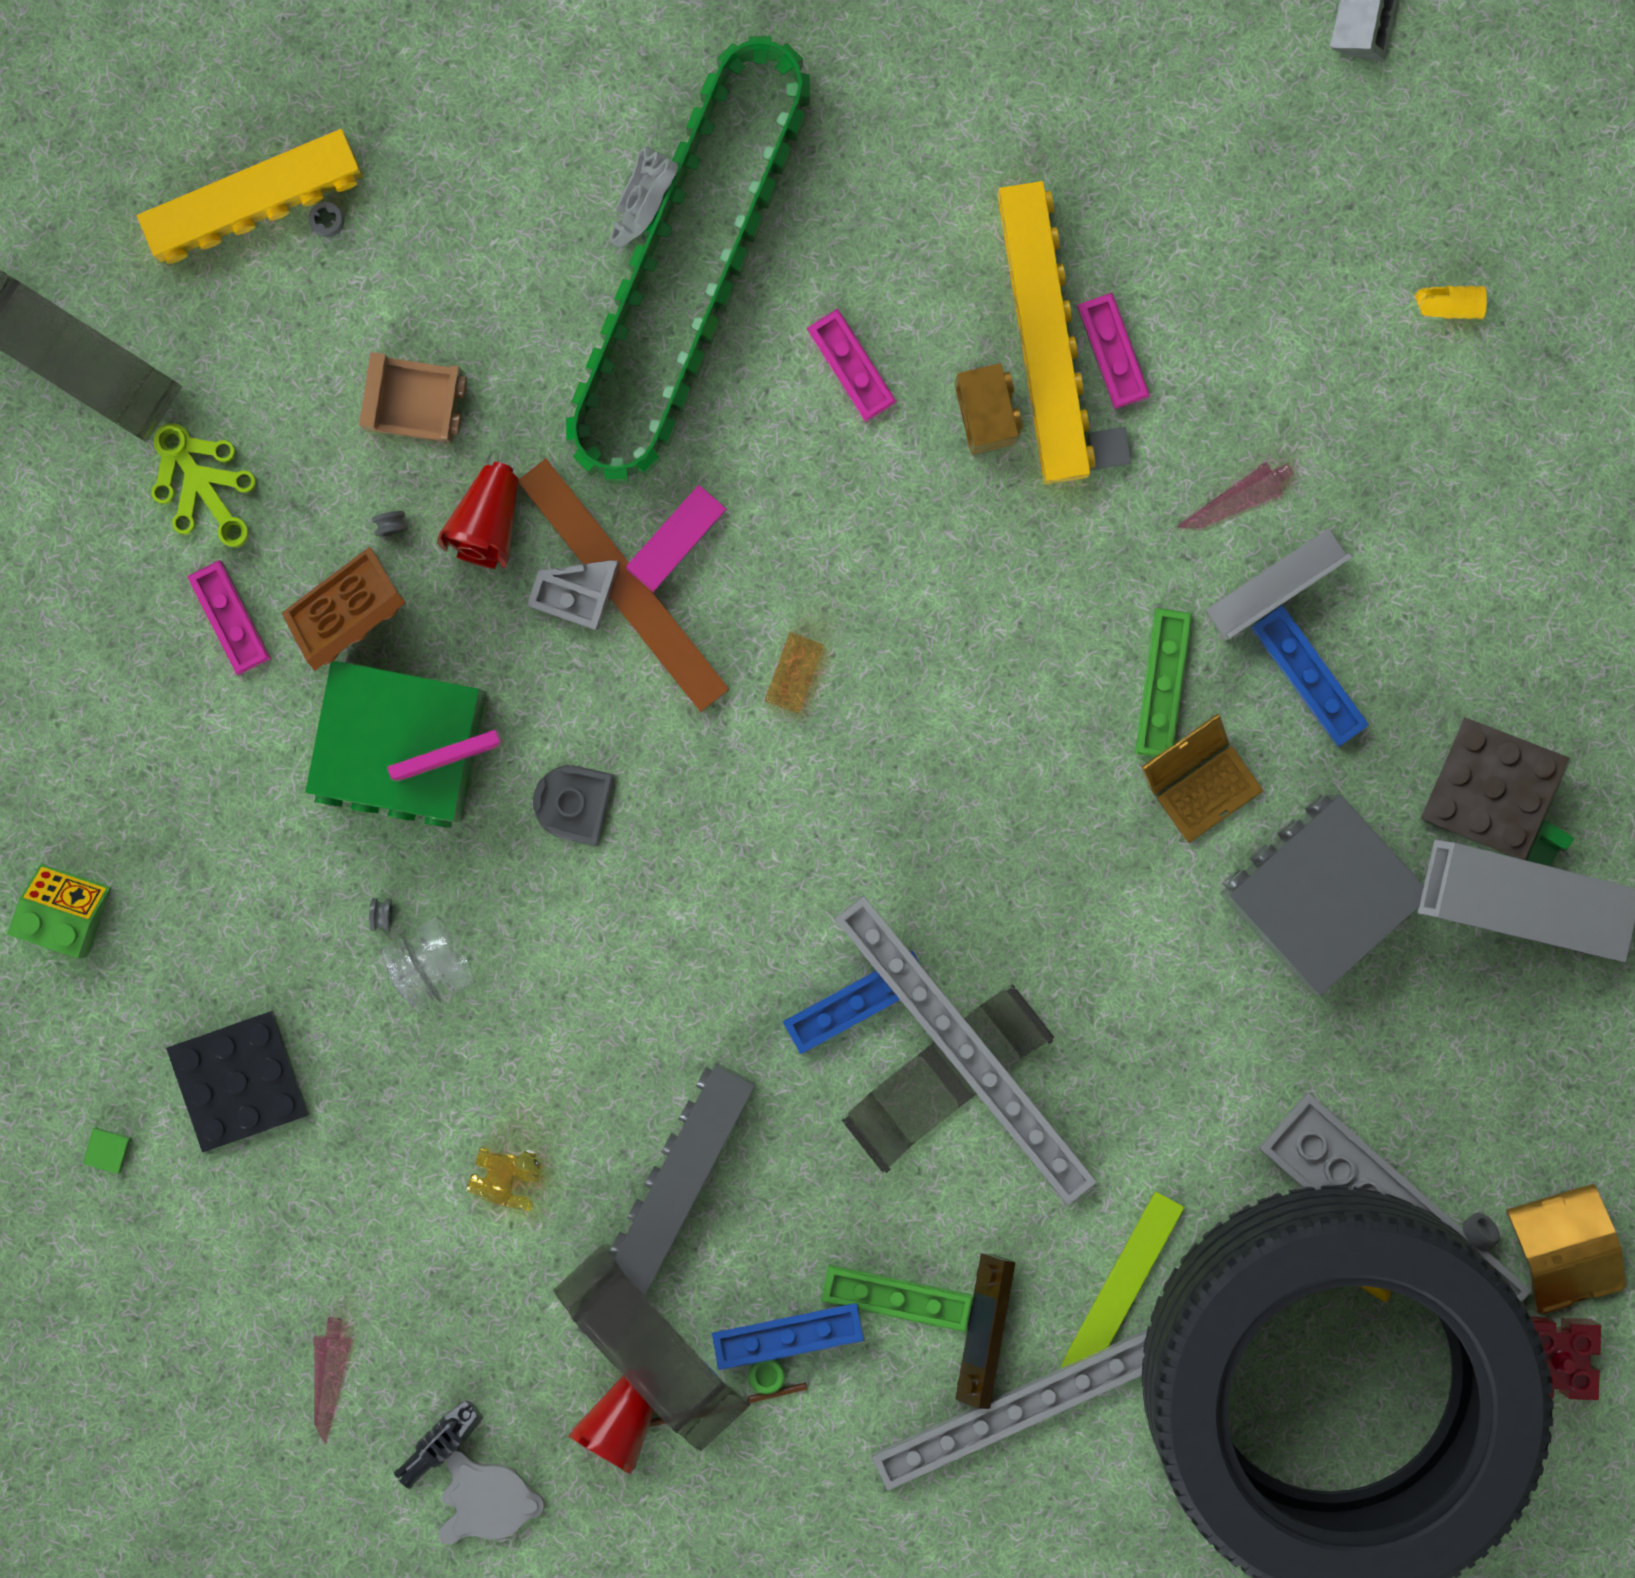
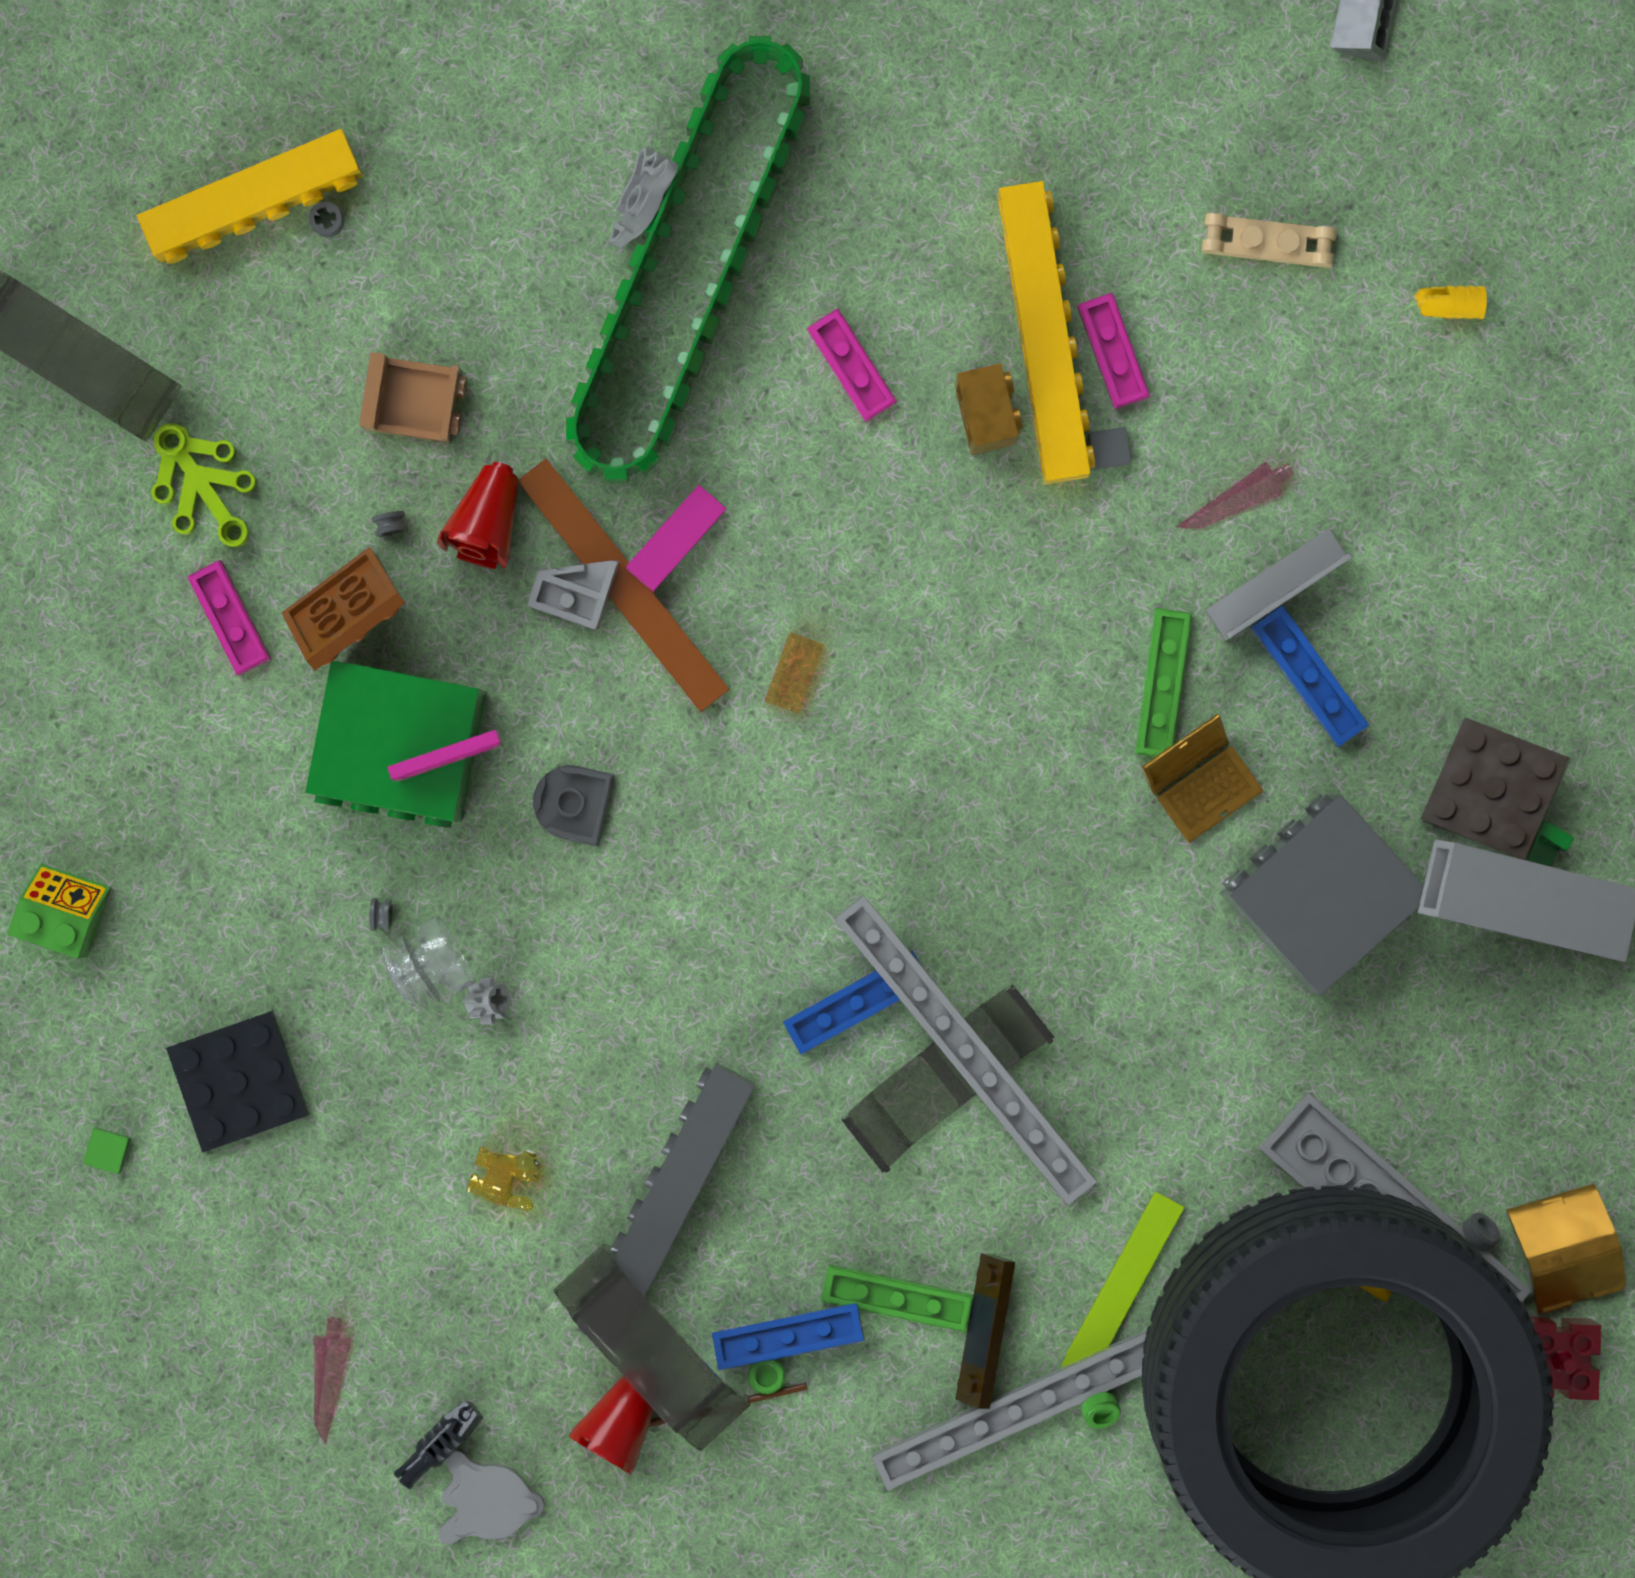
(487, 1001): none -> light grey gear
(1101, 1410): none -> bright green tile
(1269, 240): none -> tan plate

